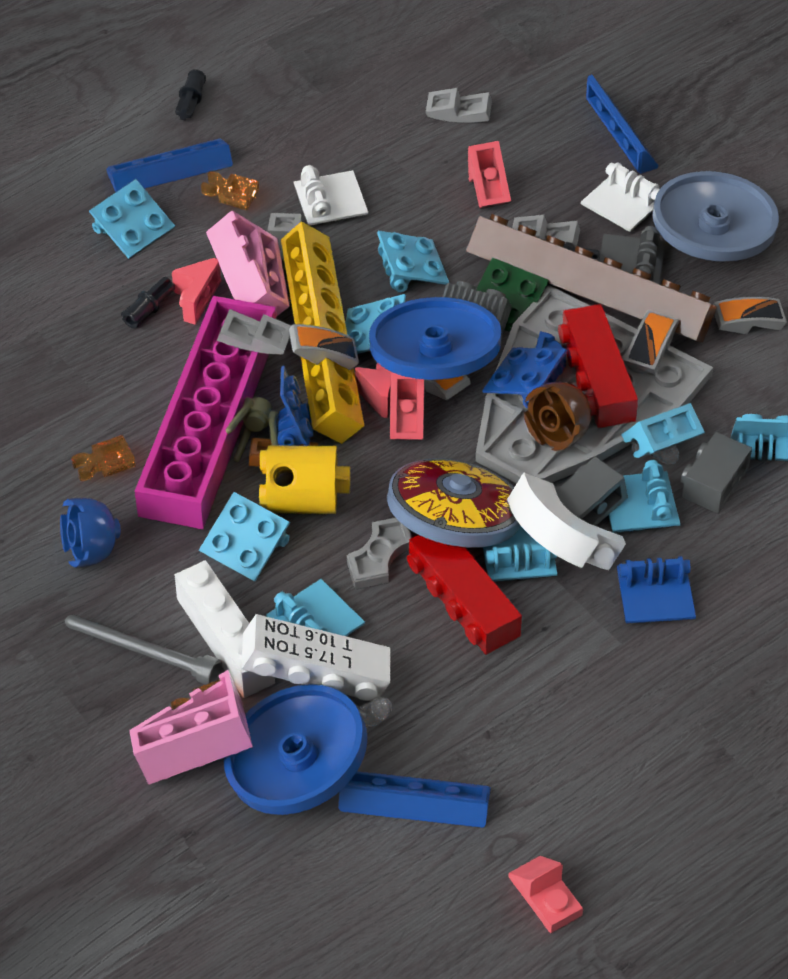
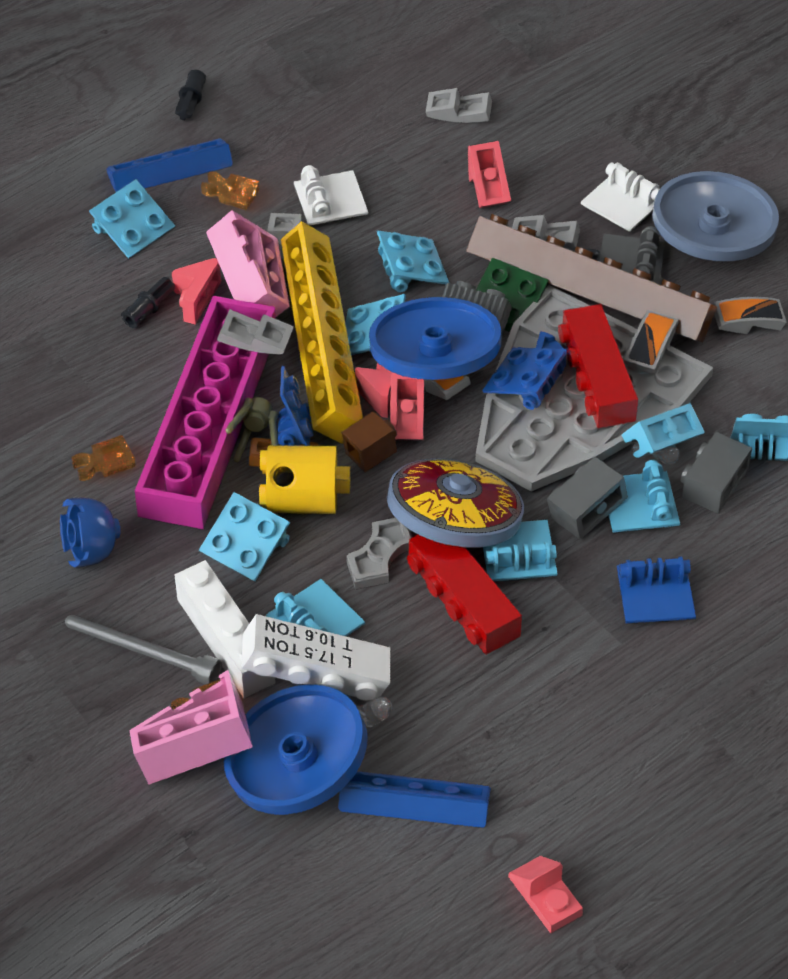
(319, 343): slope -> none
(369, 441): none -> reddish brown brick
(557, 414): reddish brown cylinder -> none
(559, 530): white arch -> none
(619, 127): blue slope -> none

